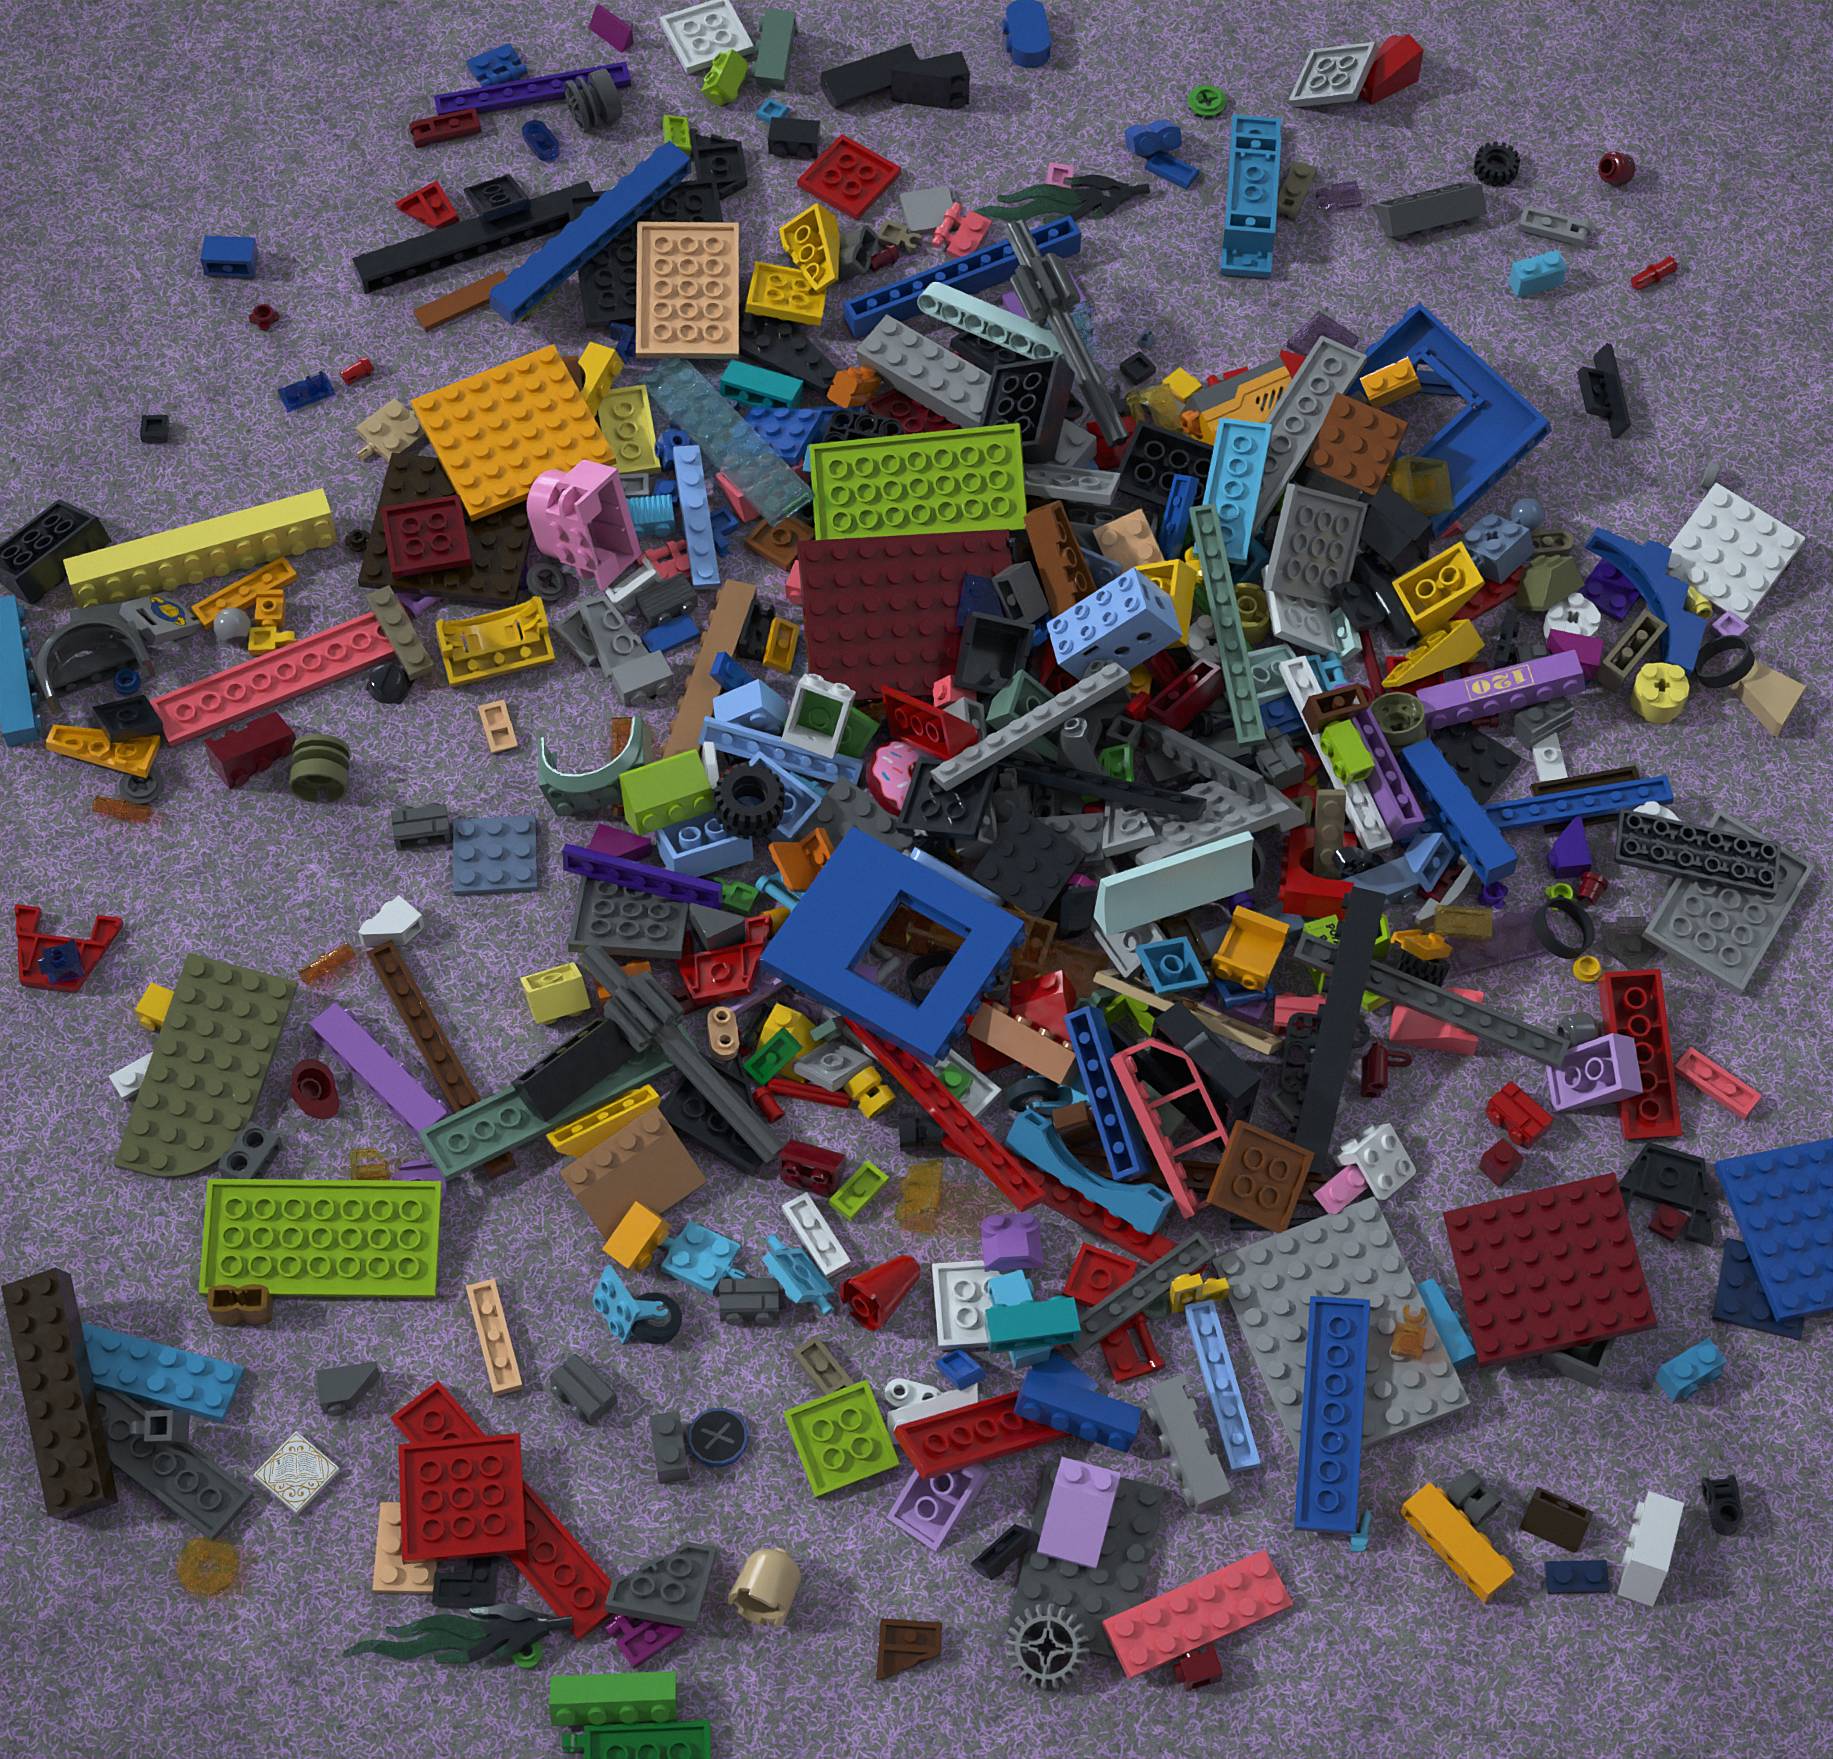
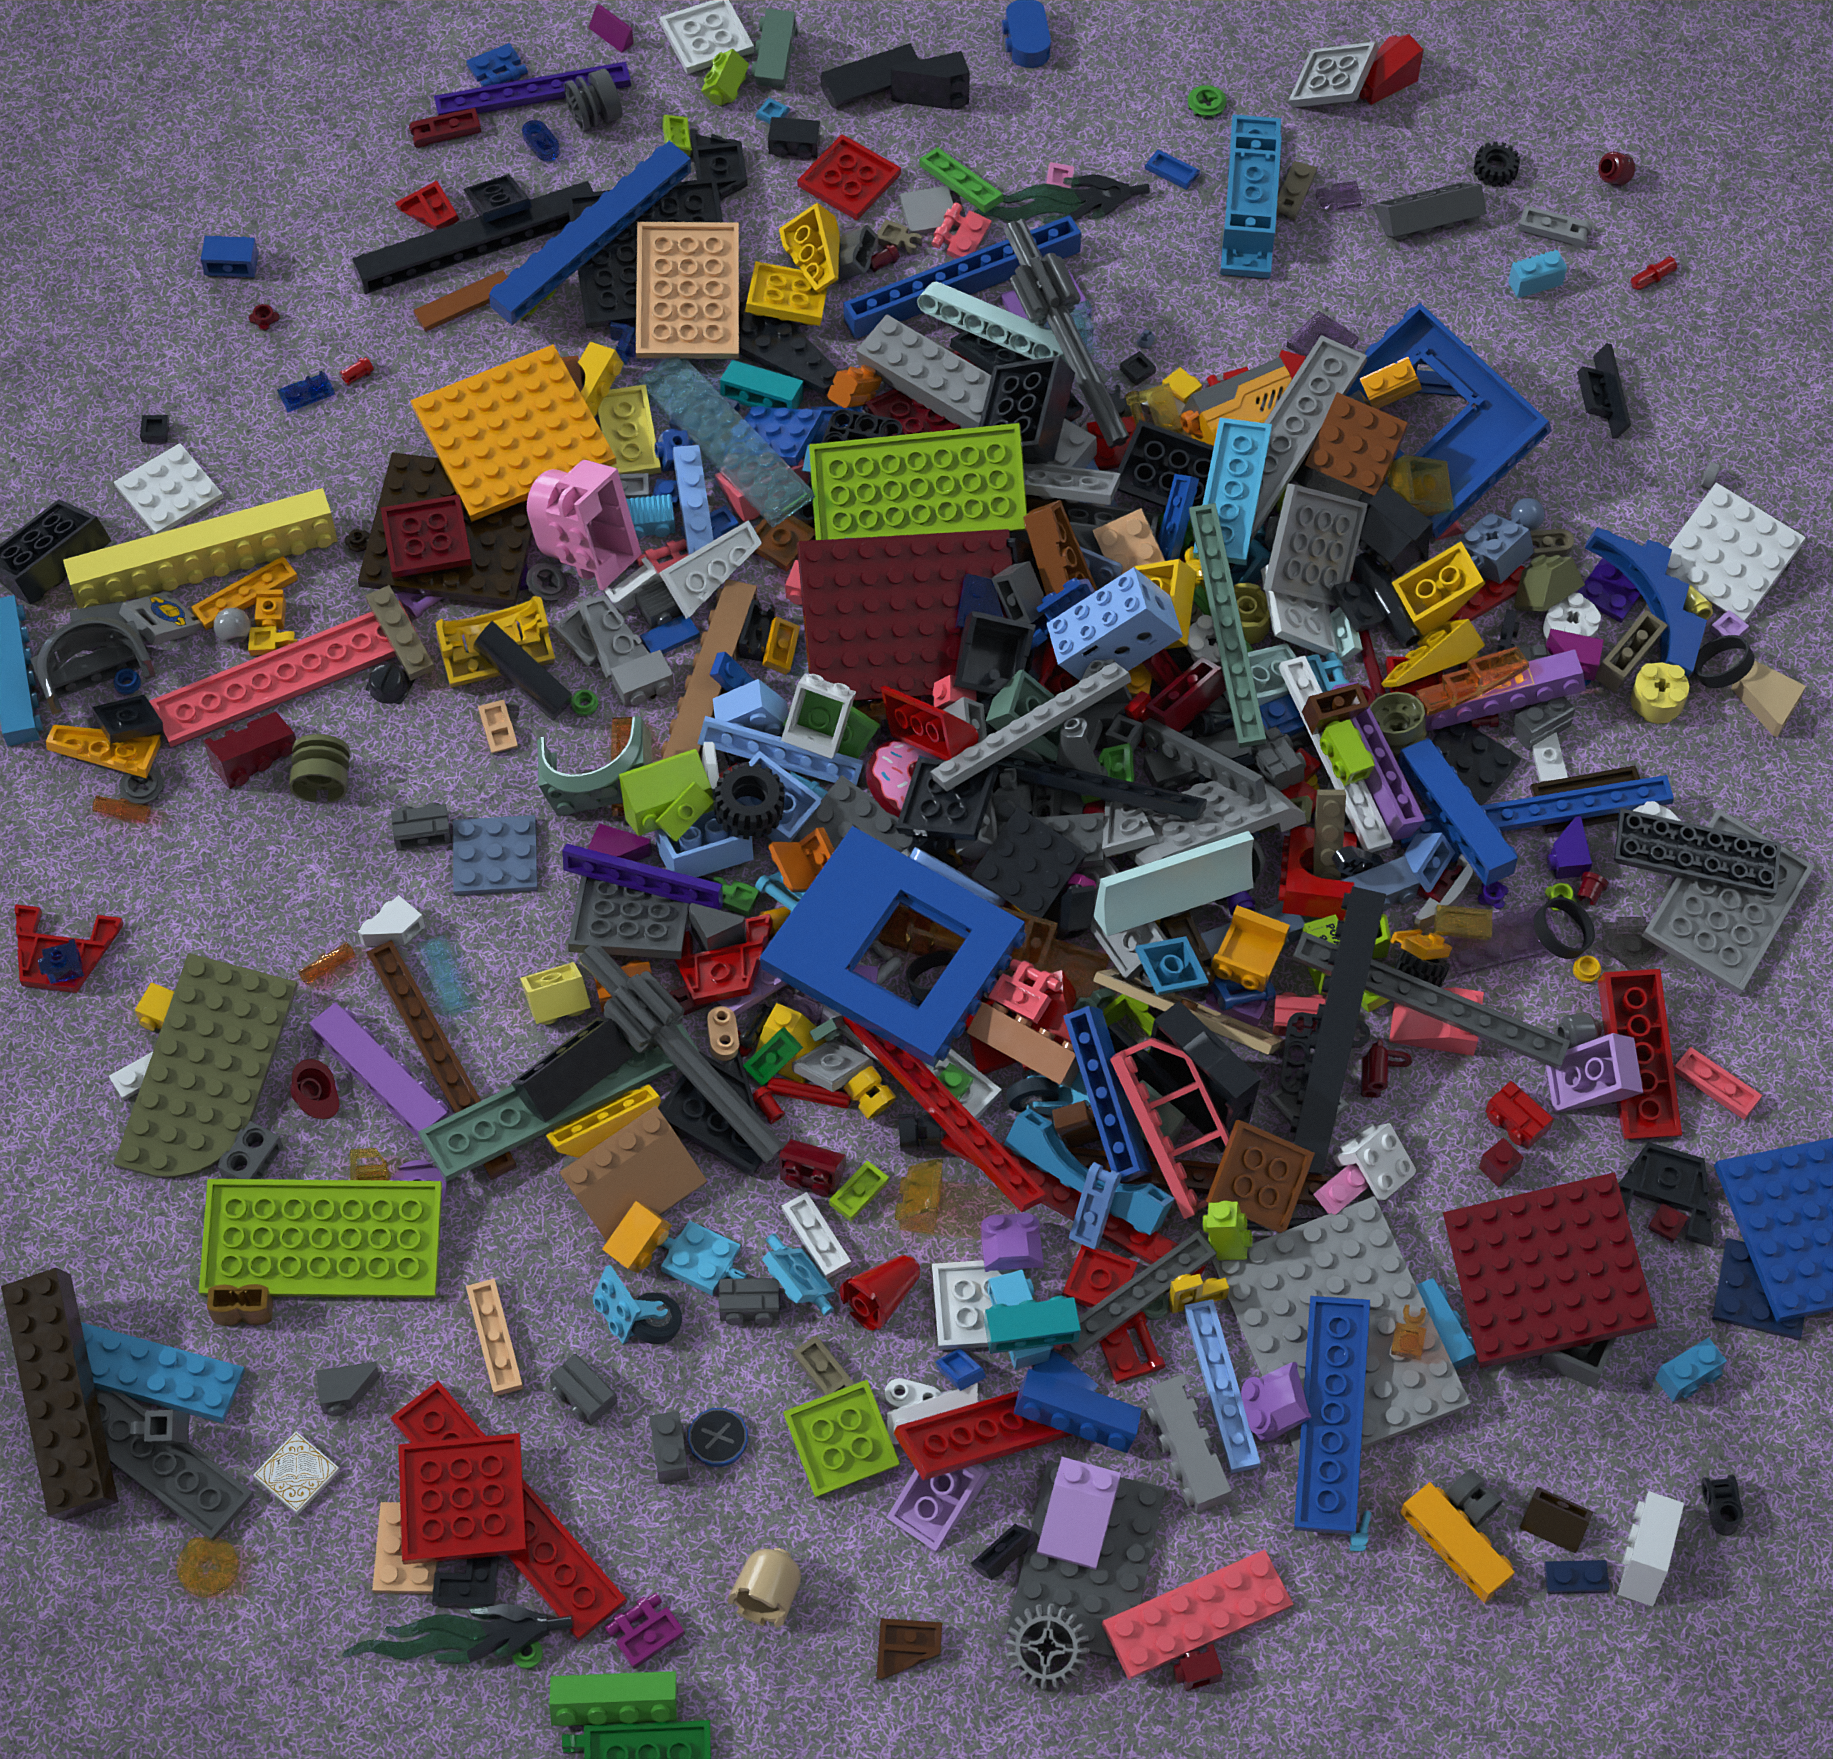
(168, 489): none -> white plate
(389, 431): tan plate -> none
(443, 975): none -> clear light blue plate
(522, 671): none -> black brick
(581, 696): none -> bright green plate
(666, 1587): dark grey plate -> none
(684, 811): none -> lime plate
(703, 571): none -> white wing
(961, 180): none -> bright green plate
(1021, 998): none -> coral plate
(1073, 593): none -> blue bracket
(1094, 1206): none -> medium blue plate
(1158, 135): blue brick -> none
(1227, 1230): none -> lime brick
(1275, 1402): none -> medium lavender slope
(1479, 678): none -> clear orange slope

